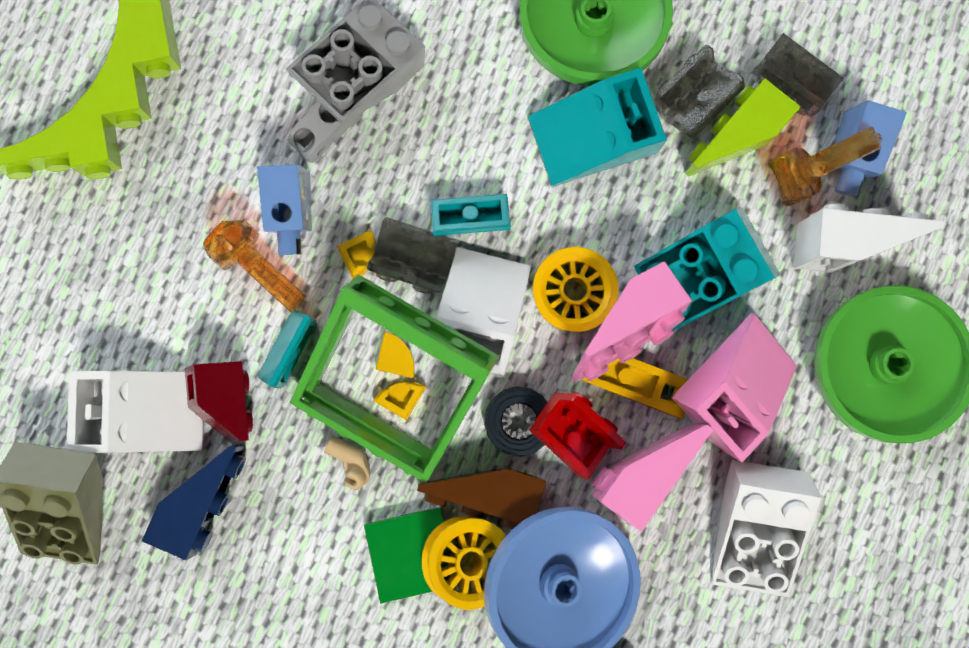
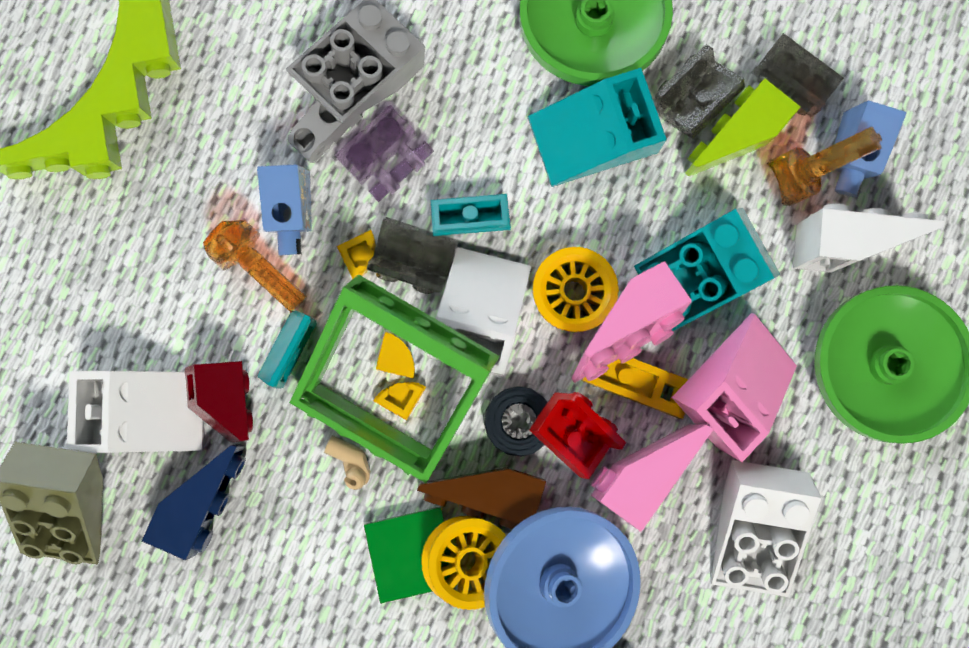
(376, 146): none -> clear purple plate

